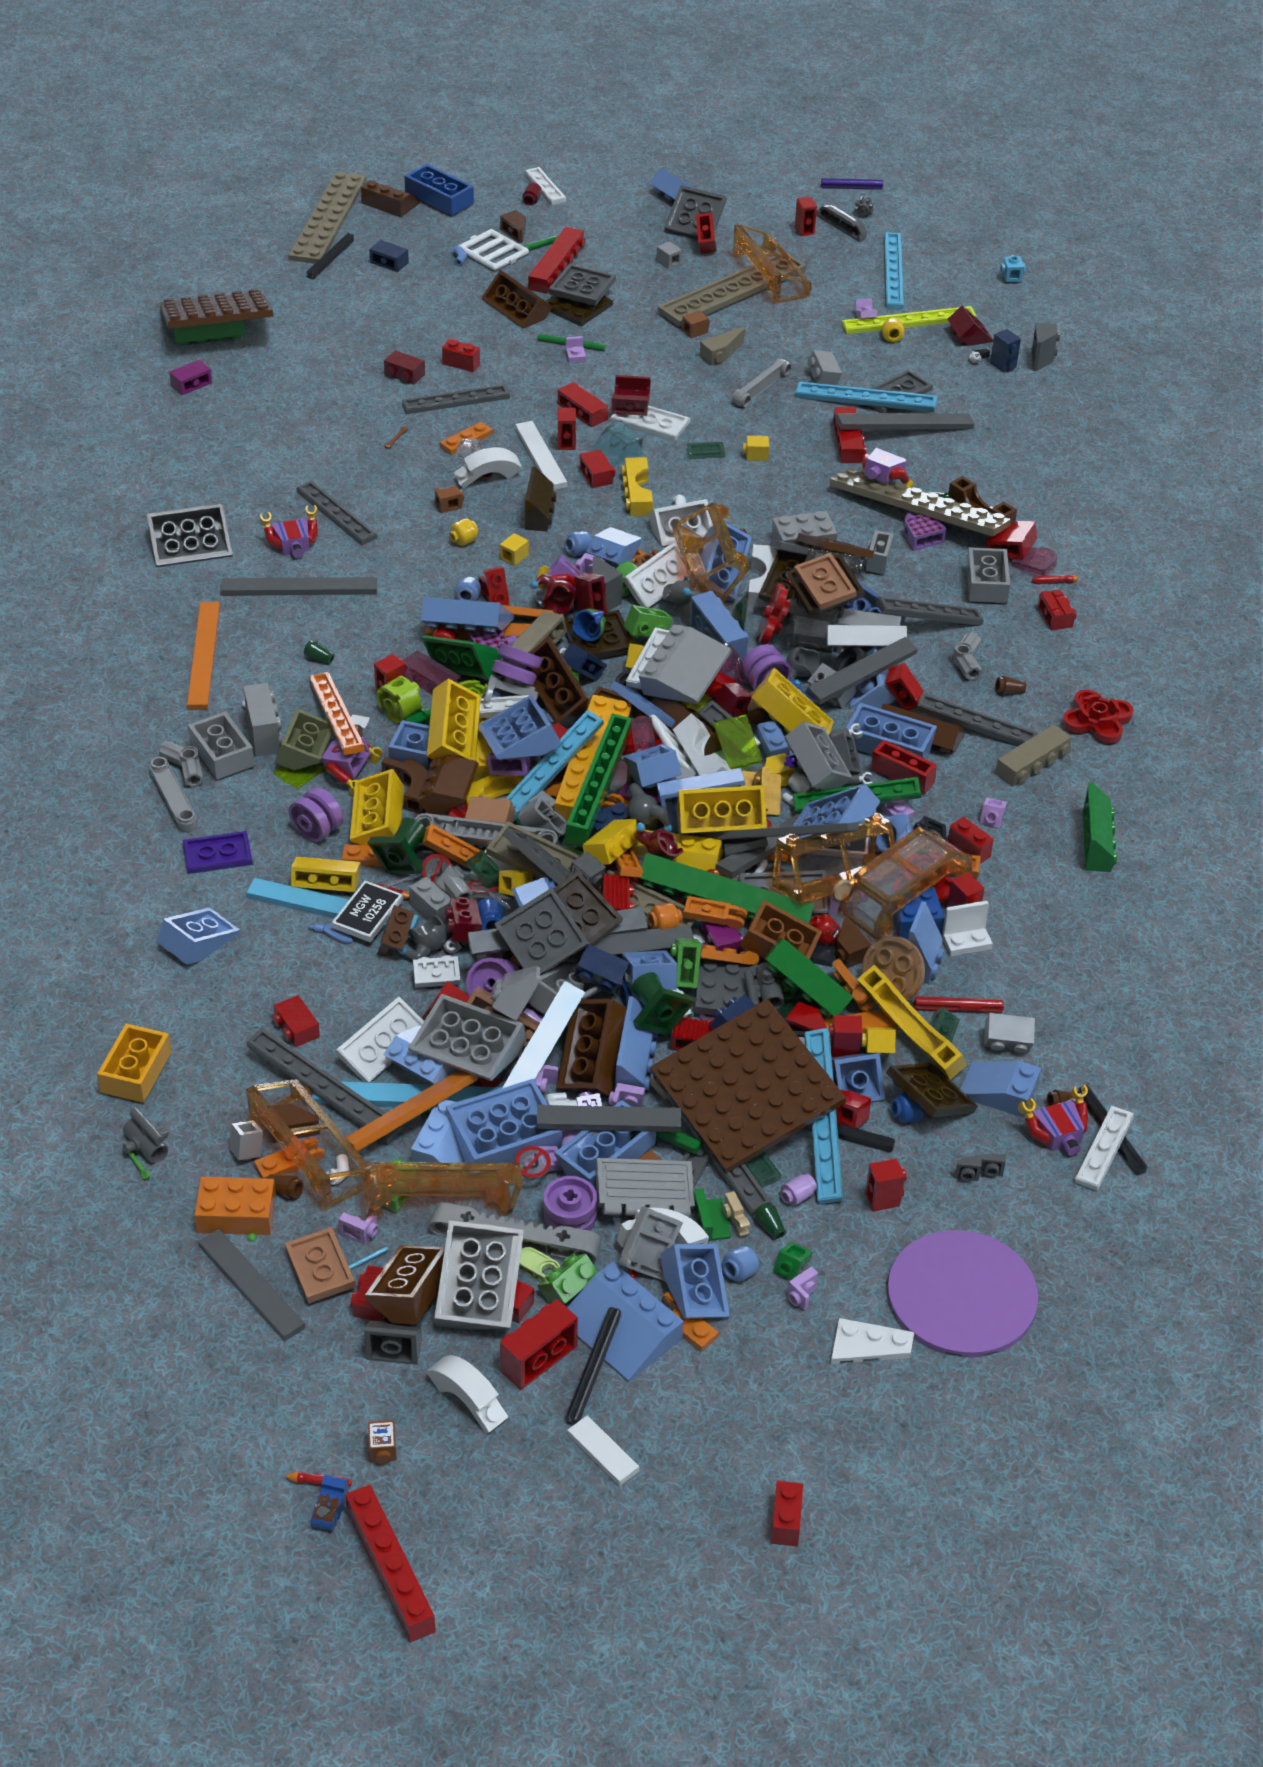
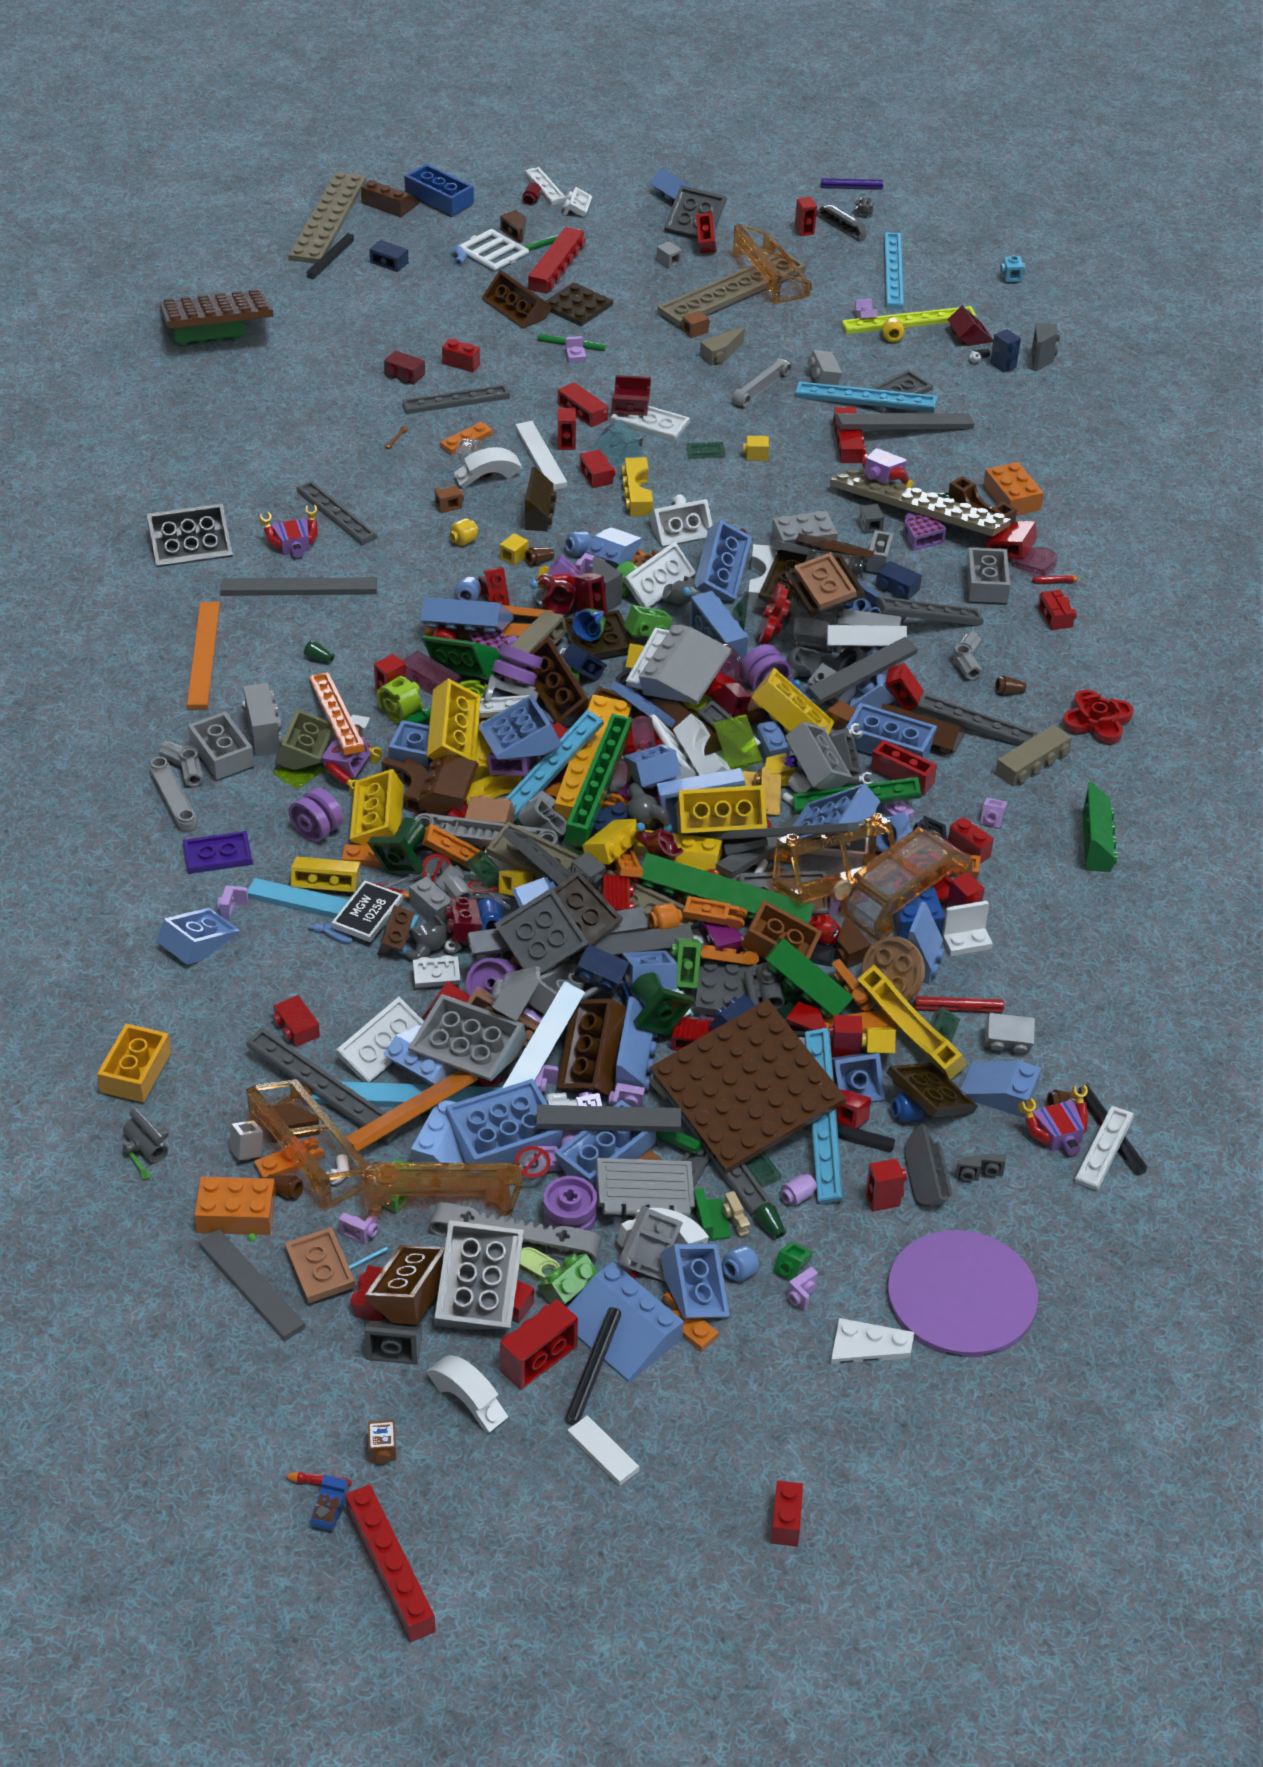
(190, 377): magenta brick -> none
(231, 896): none -> lavender bracket
(538, 555): none -> reddish brown cone
(577, 201): none -> white bracket
(582, 284): dark grey plate -> none
(690, 542): clear orange windscreen -> none
(840, 714): none -> dark orange brick
(871, 518): none -> dark grey brick
(898, 580): none -> dark blue brick
(927, 1168): none -> dark grey brick
(1013, 486): none -> orange brick

